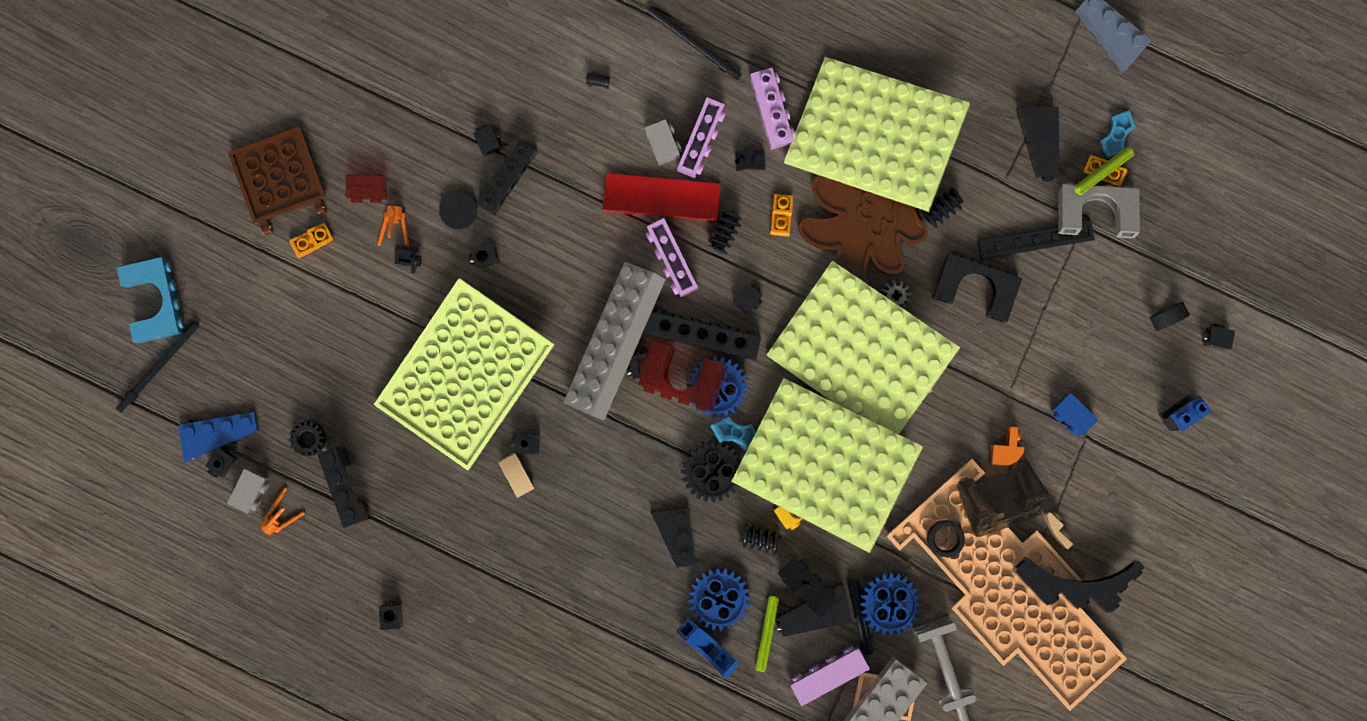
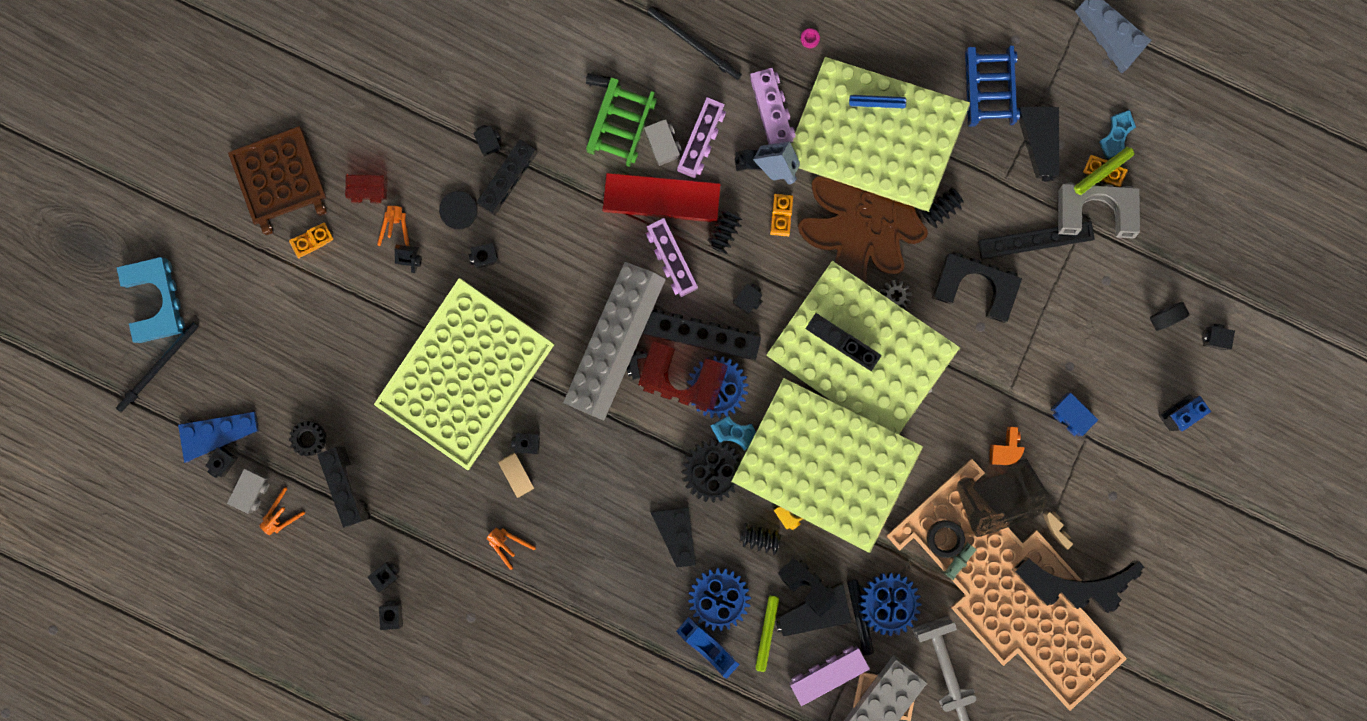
(377, 578): none -> black brick
(497, 540): none -> orange plant
(601, 125): none -> bright green fence
(778, 161): none -> sand blue torso
(810, 38): none -> dark pink tile
(843, 342): none -> black slope
(877, 101): none -> blue axle
(960, 561): none -> sand green pin
(974, 77): none -> blue fence

